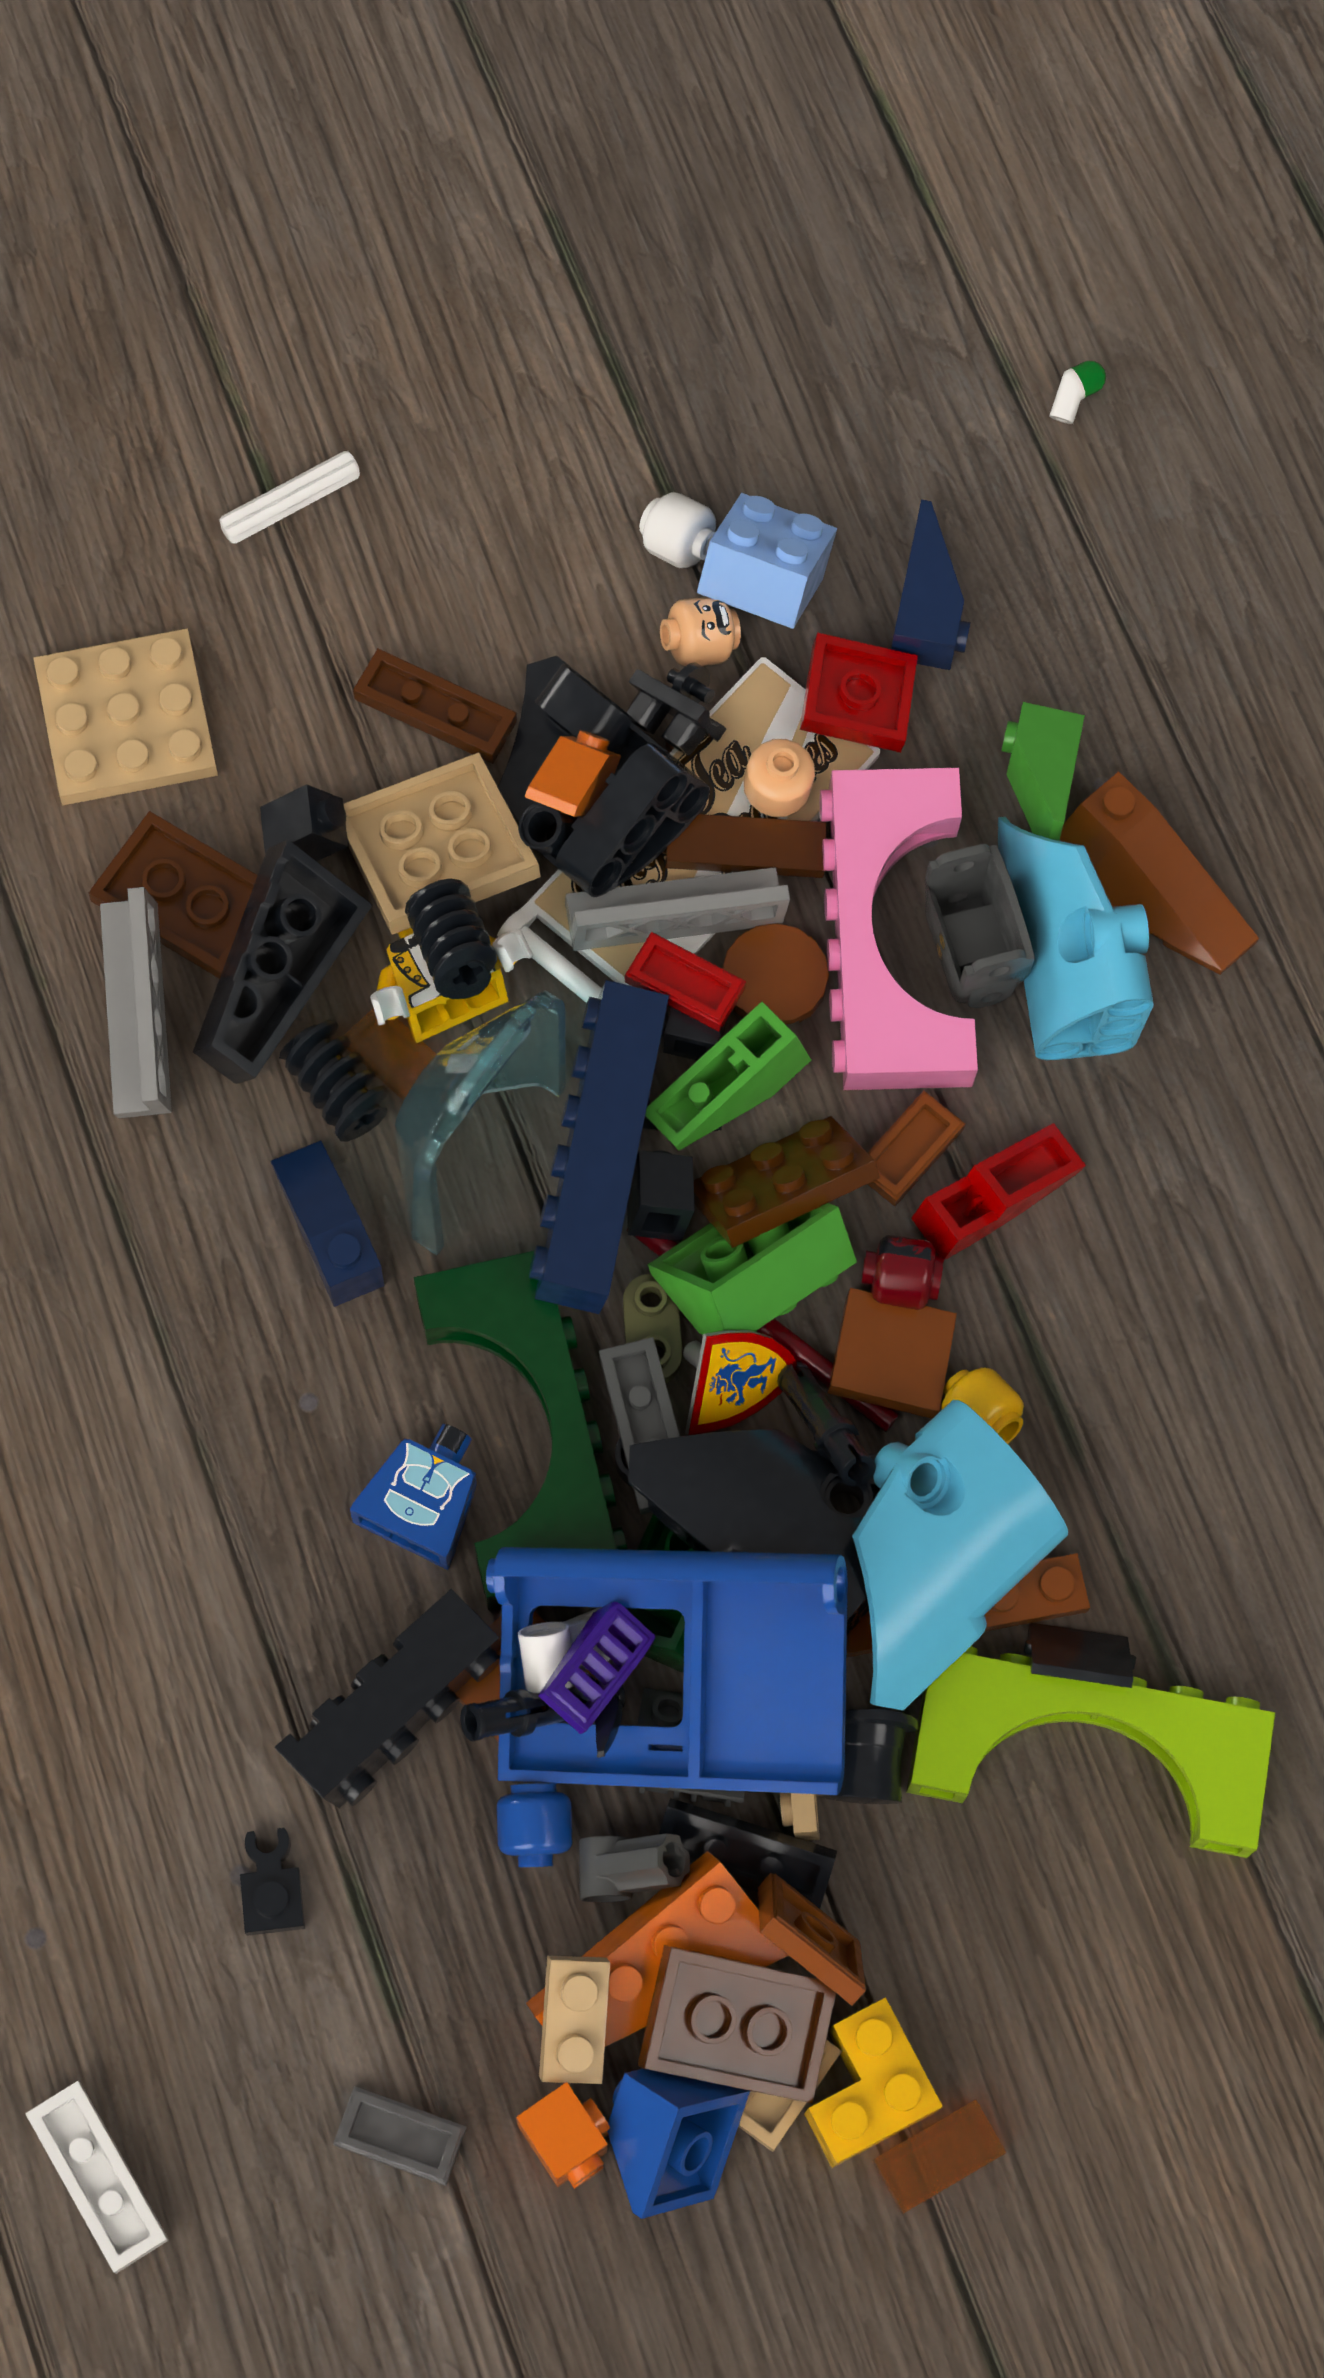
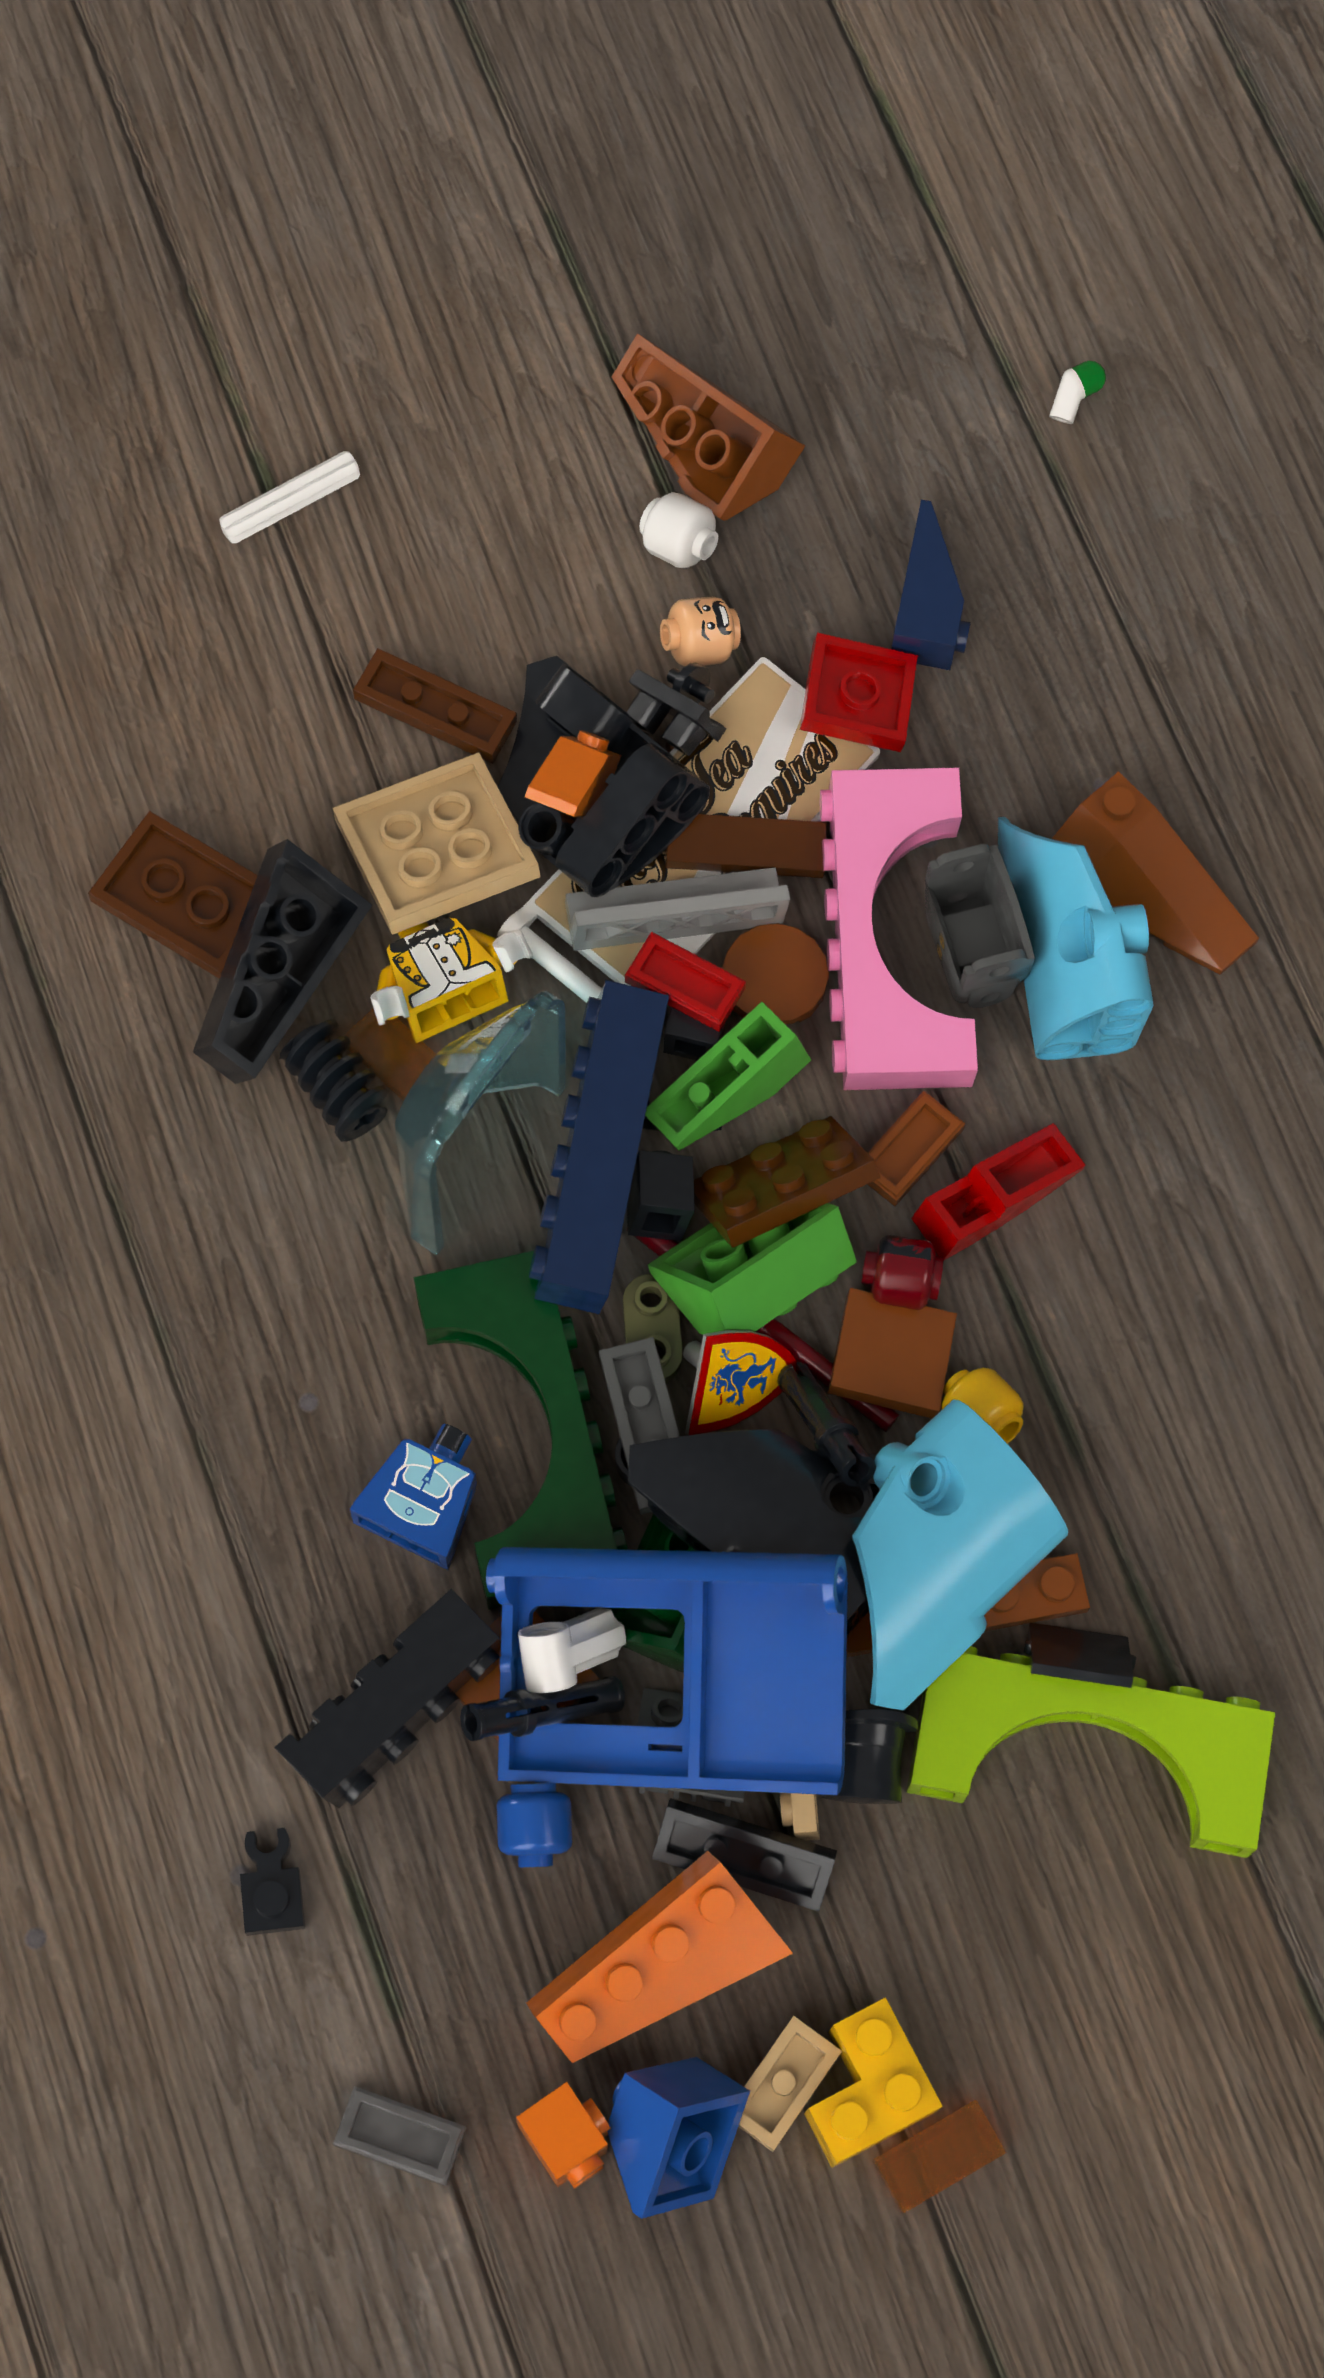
(97, 2177): white plate -> none
(125, 717): tan plate -> none
(135, 1006): light grey fence -> none
(308, 819): black brick -> none
(329, 1223): dark blue slope -> none
(451, 938): black piece -> none
(574, 2019): tan plate -> none
(606, 1723): black bar -> none
(619, 1638): dark purple slope -> none
(619, 1866): dark grey piece -> none
(711, 439): none -> dark orange wedge
(737, 2024): plate -> none
(766, 560): light blue brick -> none
(779, 777): light nougat head -> none
(811, 1938): dark orange tile -> none
(1043, 764): bright green slope -> none

